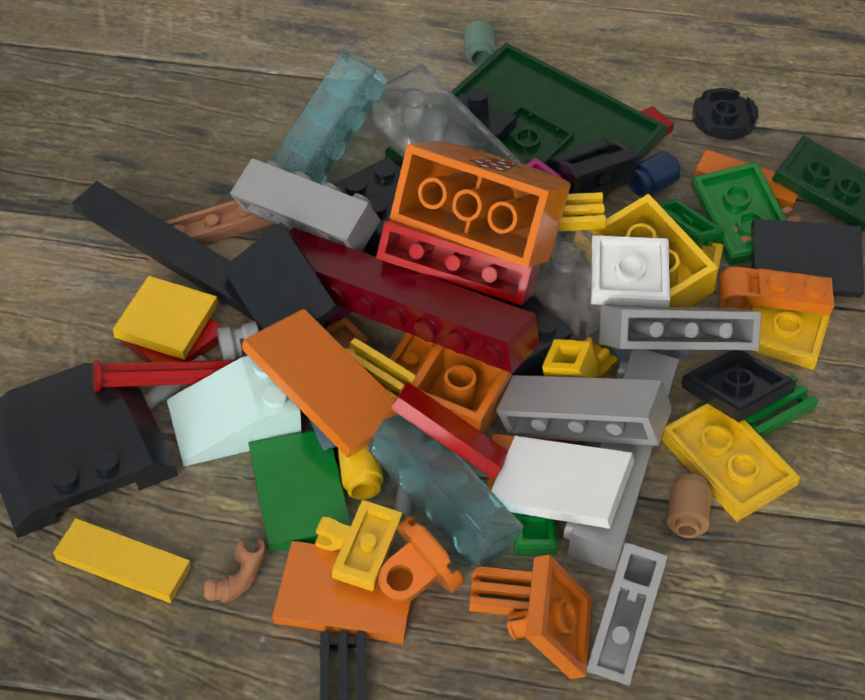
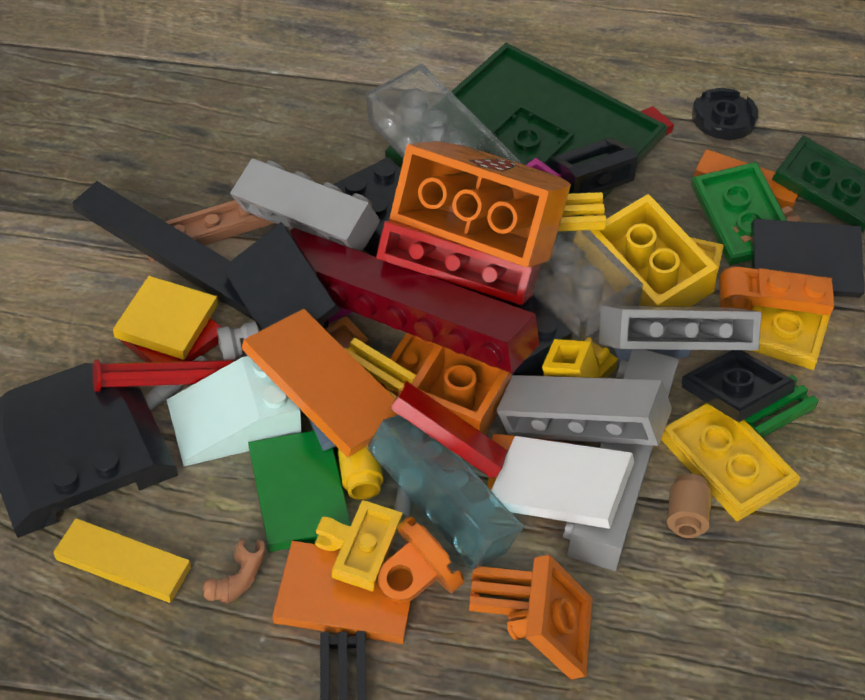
(331, 117): clear light blue brick -> none
(479, 42): sand green brick -> none
(496, 120): black tile -> none
(536, 537): green tile -> none
(627, 613): light grey slope -> none
(630, 271): white tile -> none
(655, 174): dark blue brick -> none
(693, 224): green tile -> none

